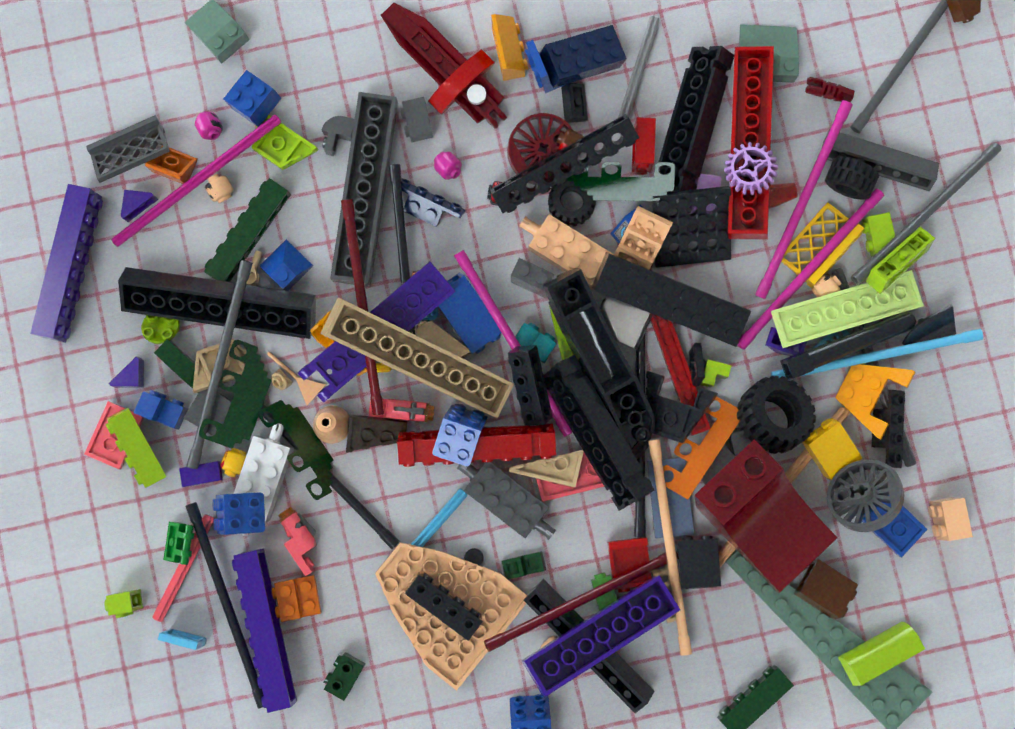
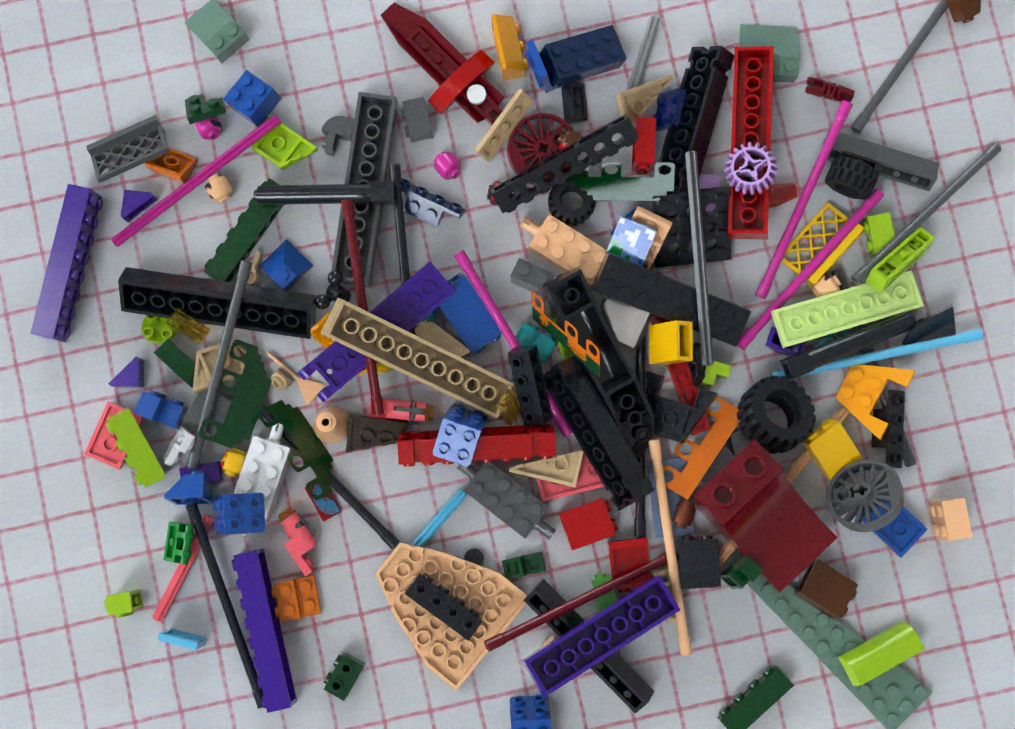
(181, 442): none -> white plate
(187, 326): none -> clear yellow tile
(191, 489): none -> blue slope
(199, 110): none -> dark green plate
(326, 506): none -> slope
(333, 291): none -> black piece
(377, 193): none -> black brick
(504, 125): none -> tan plate
(510, 404): none -> clear yellow tile
(565, 338): none -> piece
(588, 523): none -> red panel
(631, 240): none -> tile
(637, 99): none -> tan wing
(669, 109): none -> clear blue plate
(670, 342): none -> yellow brick
(684, 514): none -> copper brick
(699, 258): none -> dark grey axle
(741, 573): none -> dark green slope

